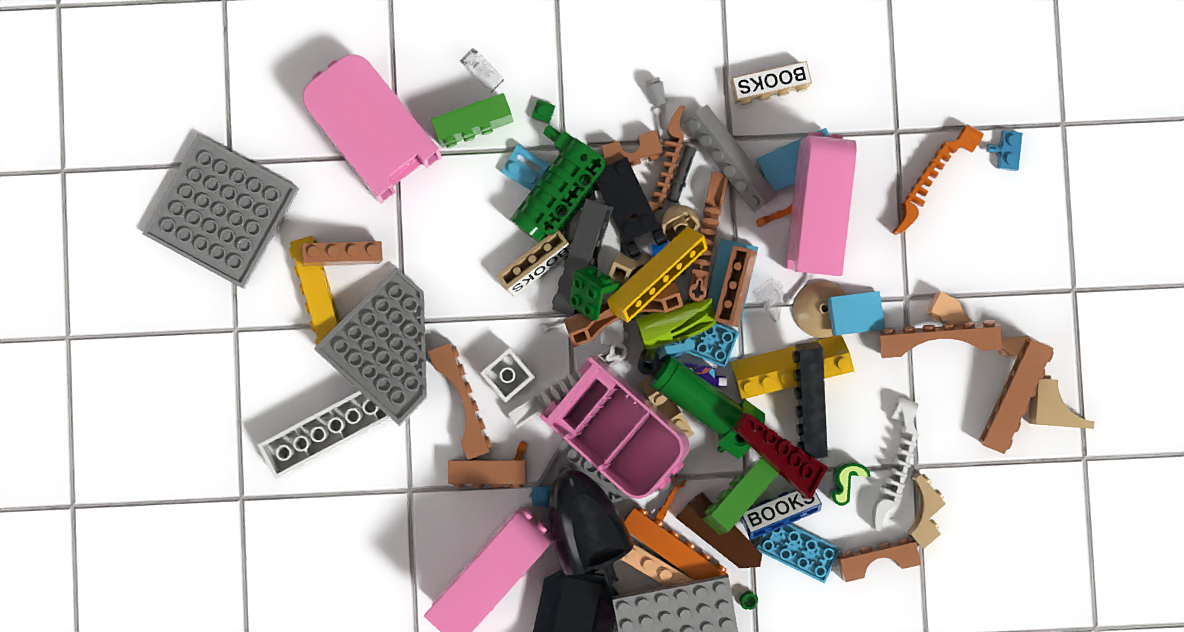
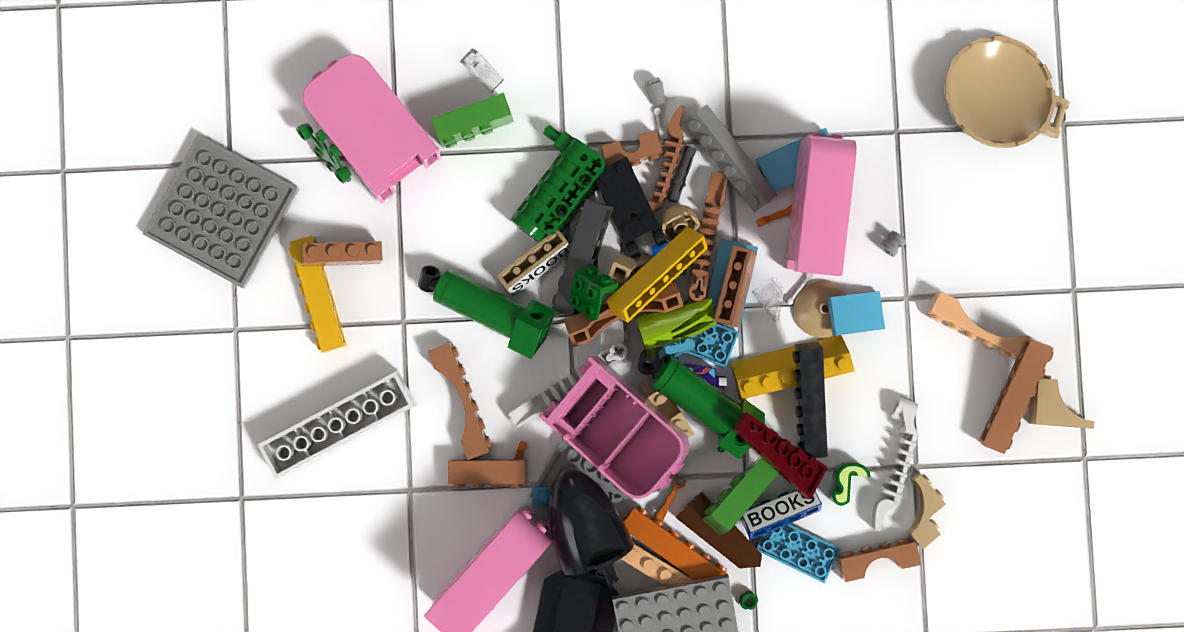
(321, 150): none -> green plant
(384, 347): light grey plate -> none
(507, 375): white brick -> none
(522, 173): medium azure plate -> none
(522, 324): none -> green piece
(543, 112): green plate -> none
(771, 82): brick -> none
(892, 244): none -> light grey wheel
(968, 139): orange piece -> none
(983, 336): nougat arch -> none
(1002, 93): none -> tan dish
(1008, 150): dark azure plate -> none

